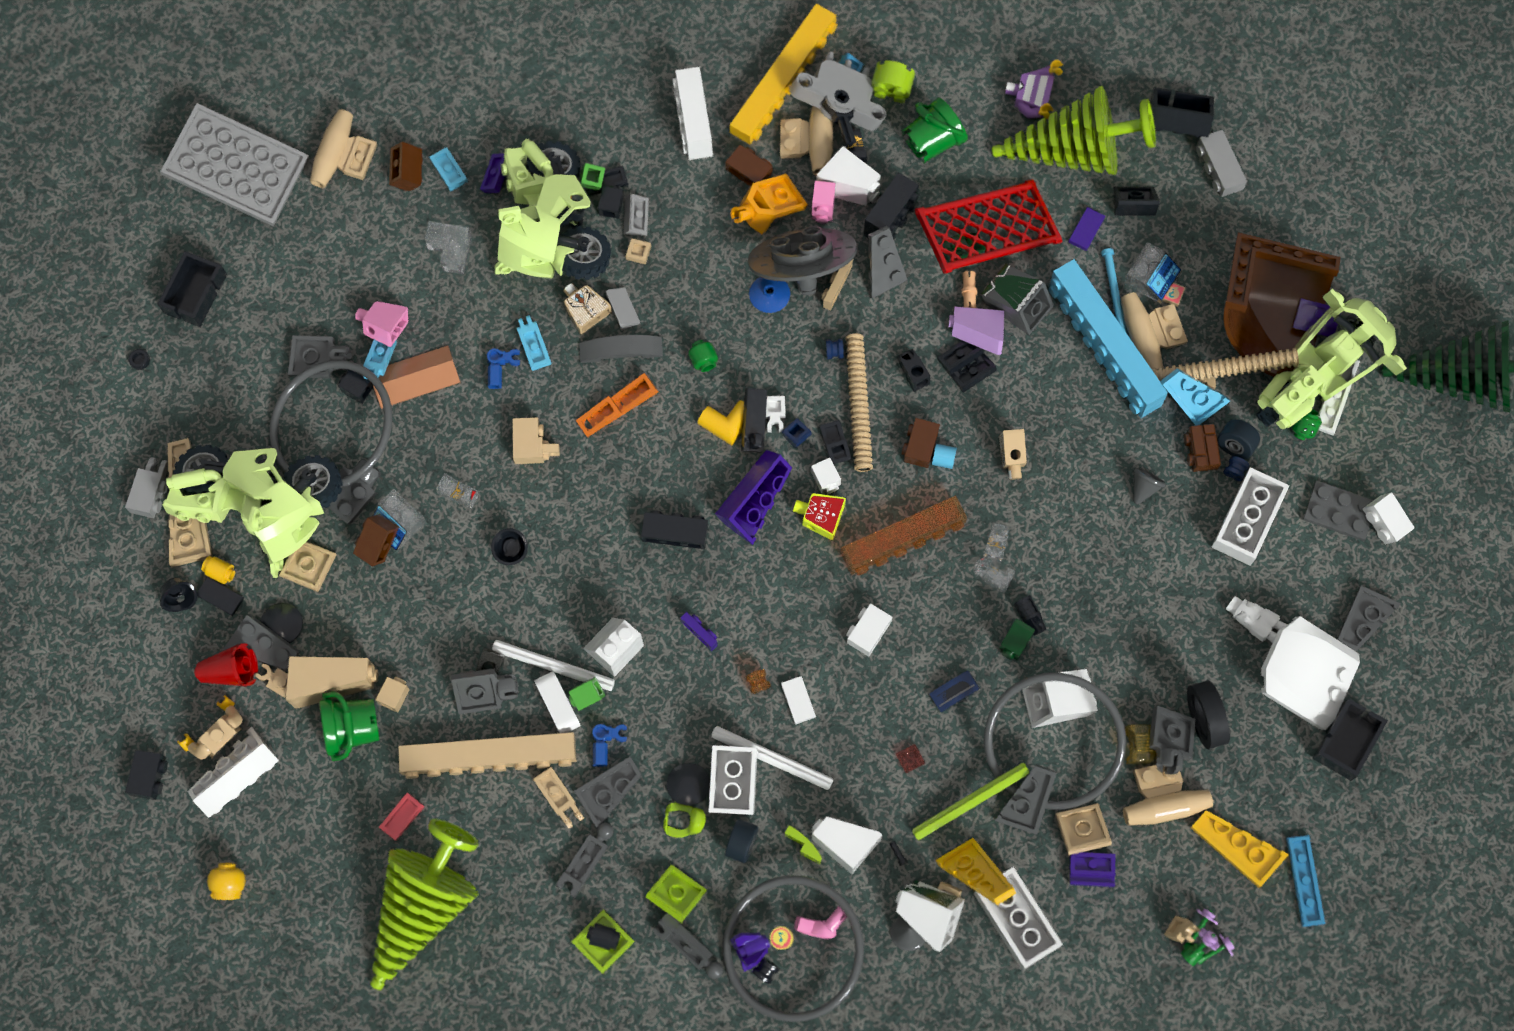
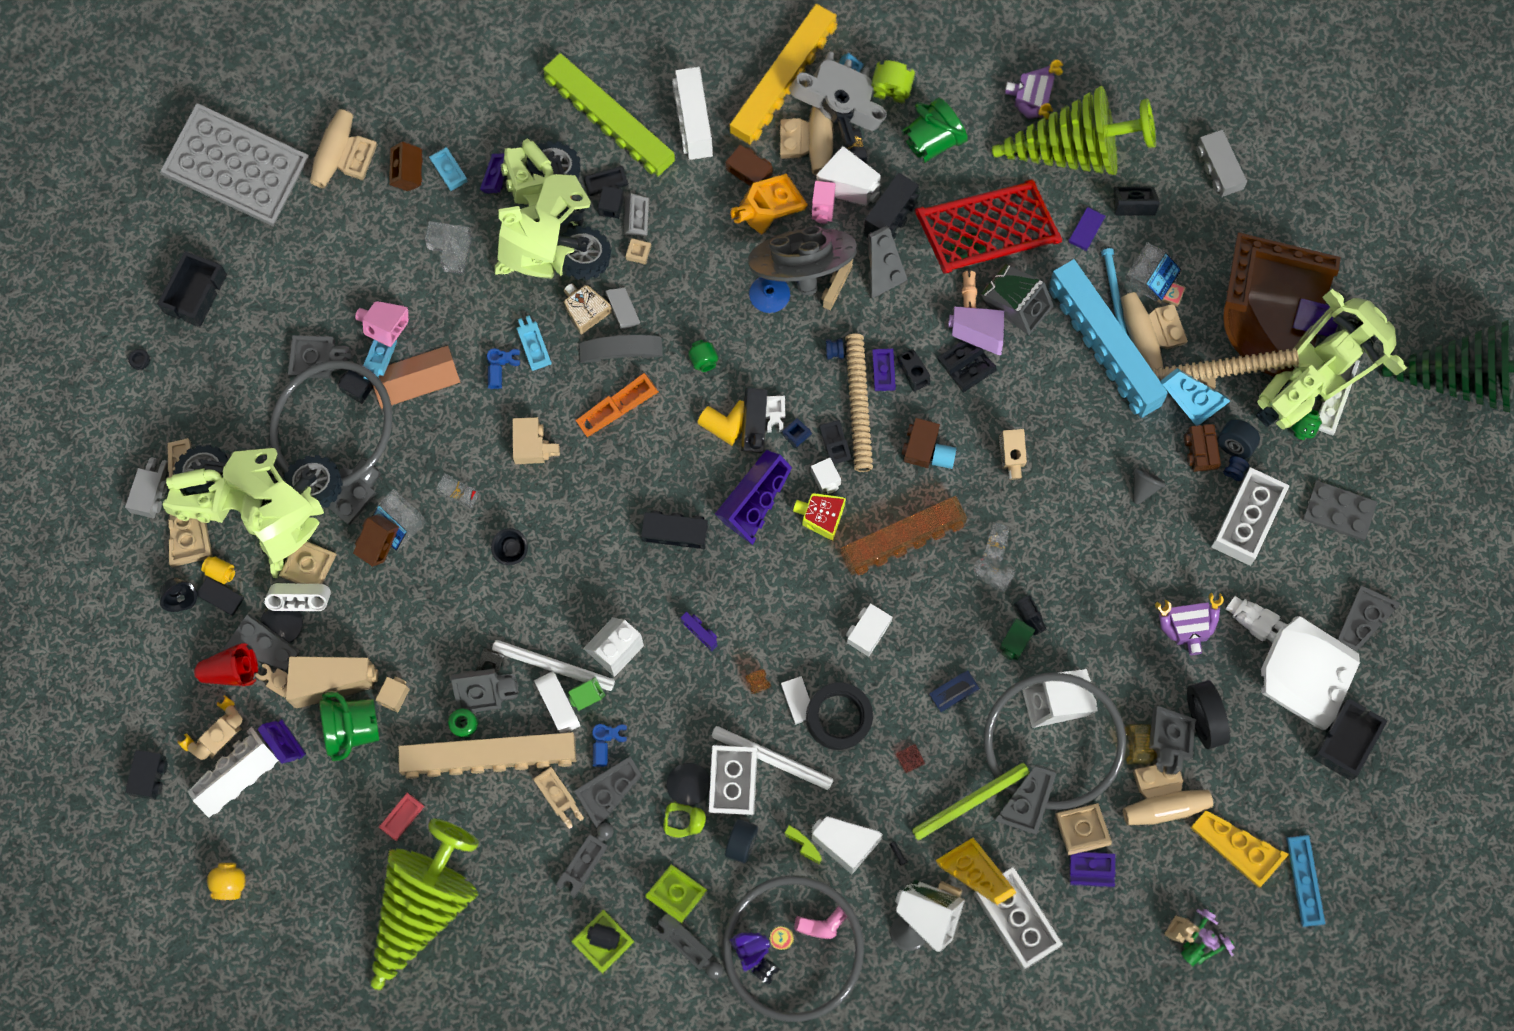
(281, 741): none -> dark purple plate
(297, 597): none -> white beam
(455, 721): none -> green head
(591, 176): bright green brick -> none
(609, 115): none -> lime brick
(856, 696): none -> black tyre
(883, 369): none -> dark purple plate
(1188, 114): black piece -> none
(1190, 623): none -> medium lavender torso
(1388, 518): white brick -> none

